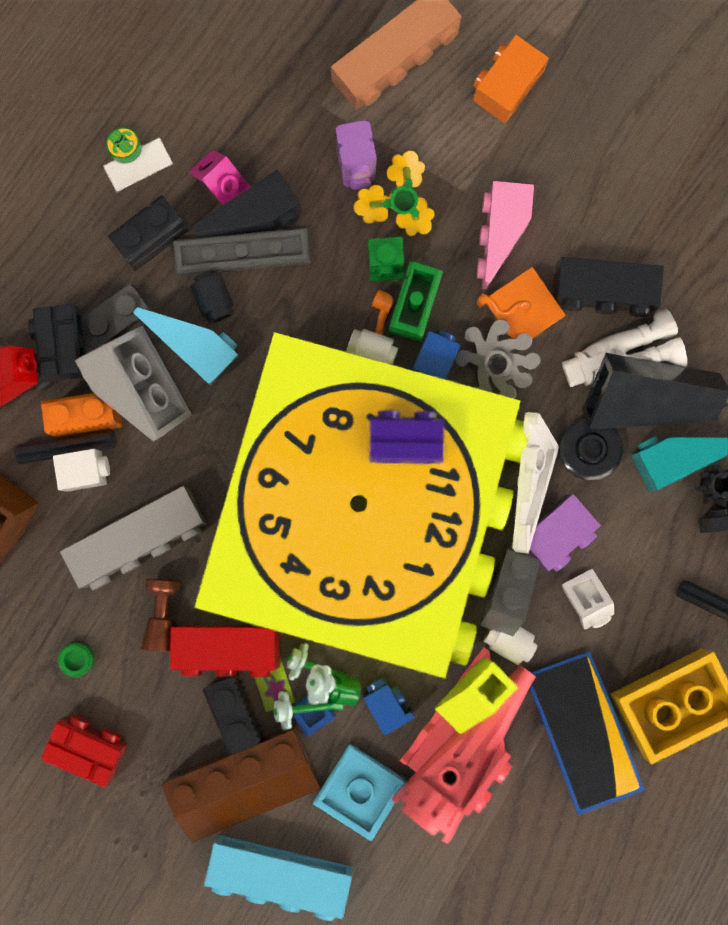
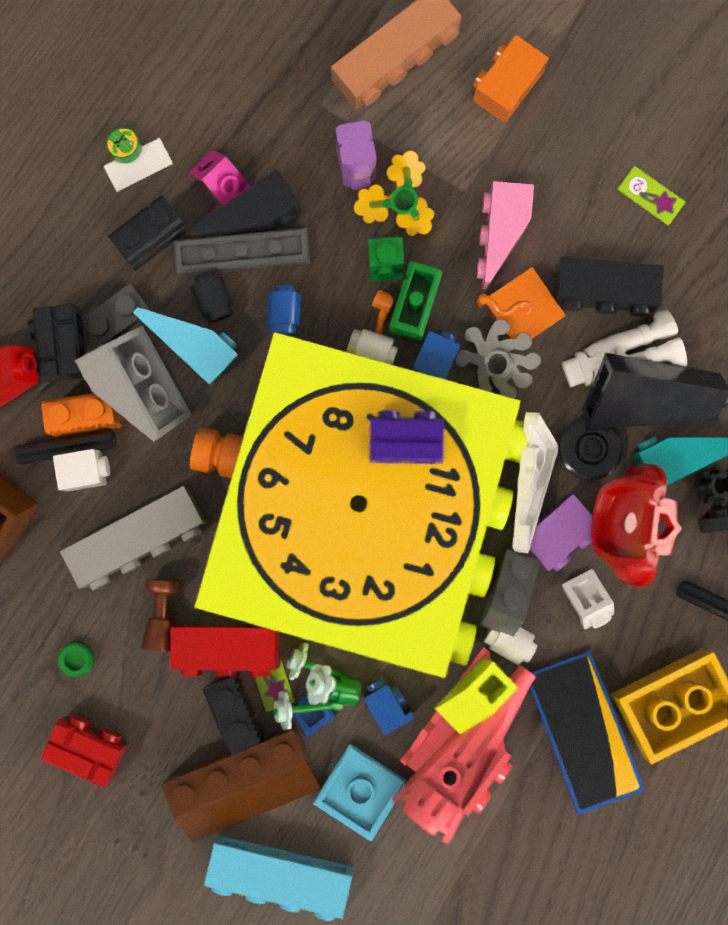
(215, 452): none -> orange wheel
(283, 310): none -> blue brick
(628, 520): none -> red piece
(651, 195): none -> lime sticker

